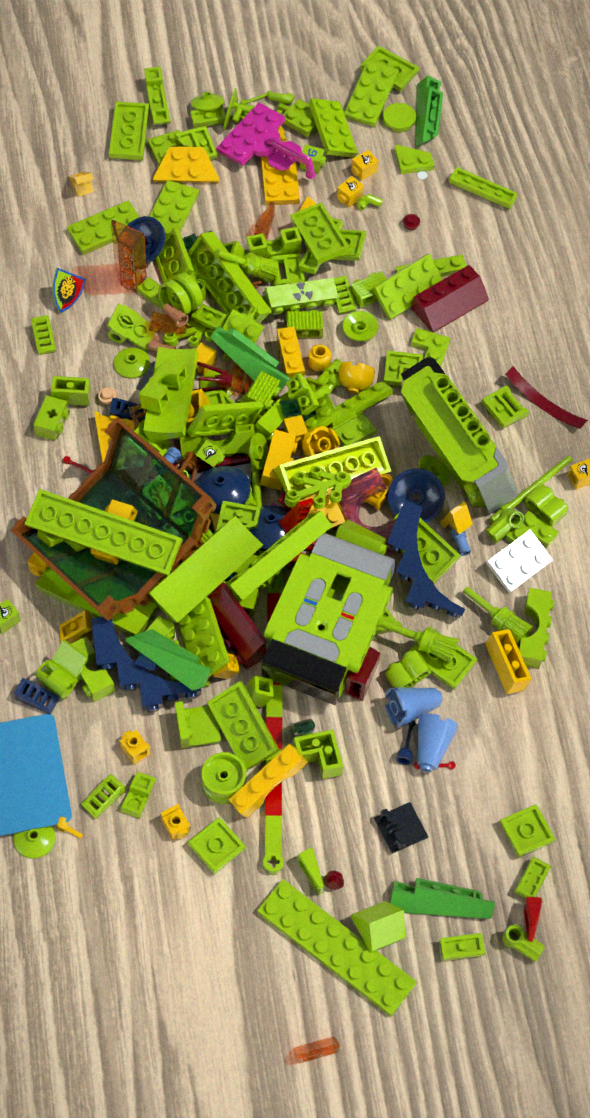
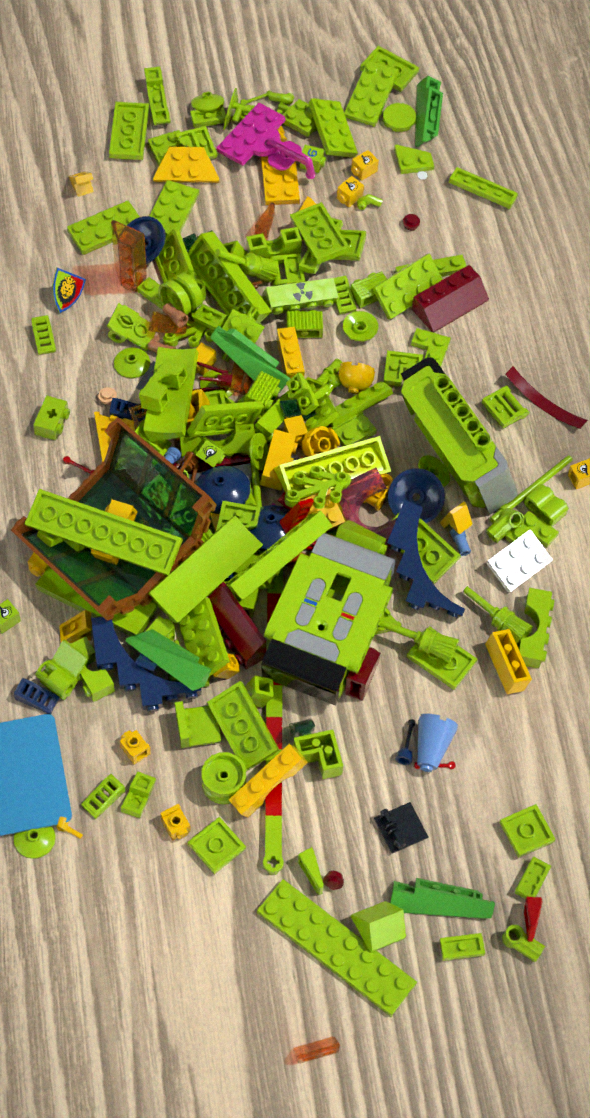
(71, 389): lime brick -> none
(319, 357): yellow head -> none
(408, 671): lime brick -> none
(409, 703): medium blue cone -> none

